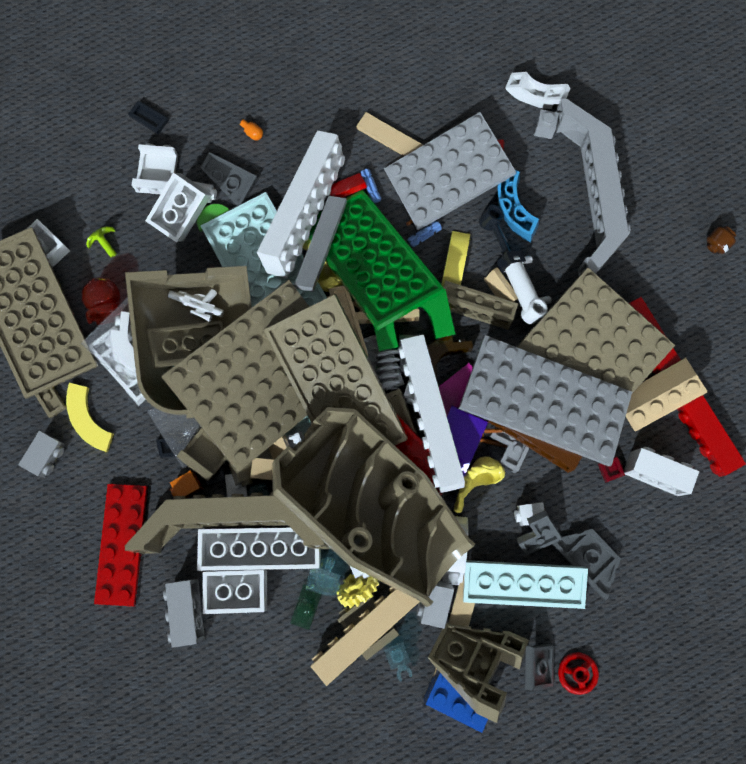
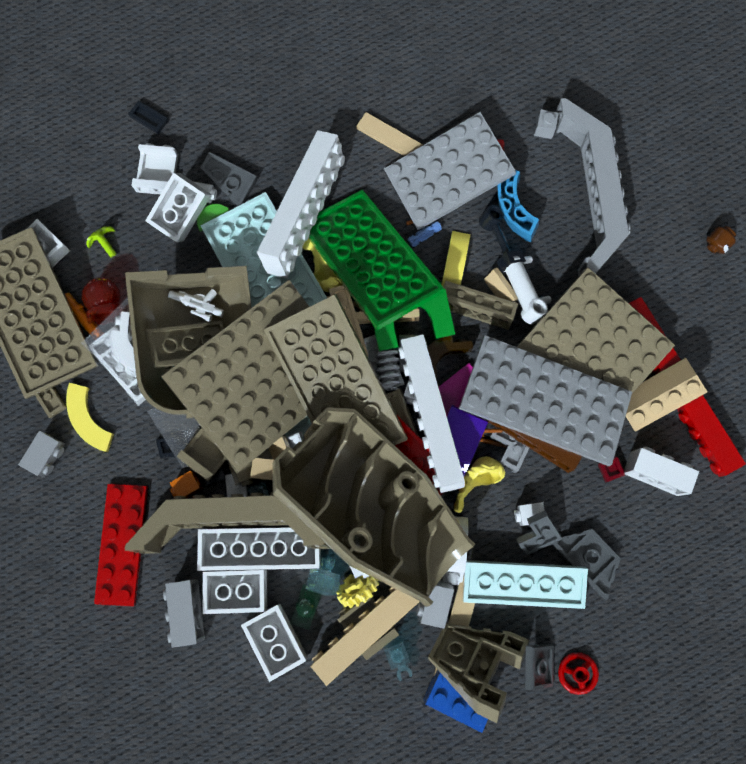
(79, 312): none -> orange pin
(252, 130): orange cylinder -> none
(274, 642): none -> white brick
(320, 244): light grey tile -> none
(348, 186): red tile -> none
(371, 186): medium blue axle -> none
(535, 93): white arch -> none

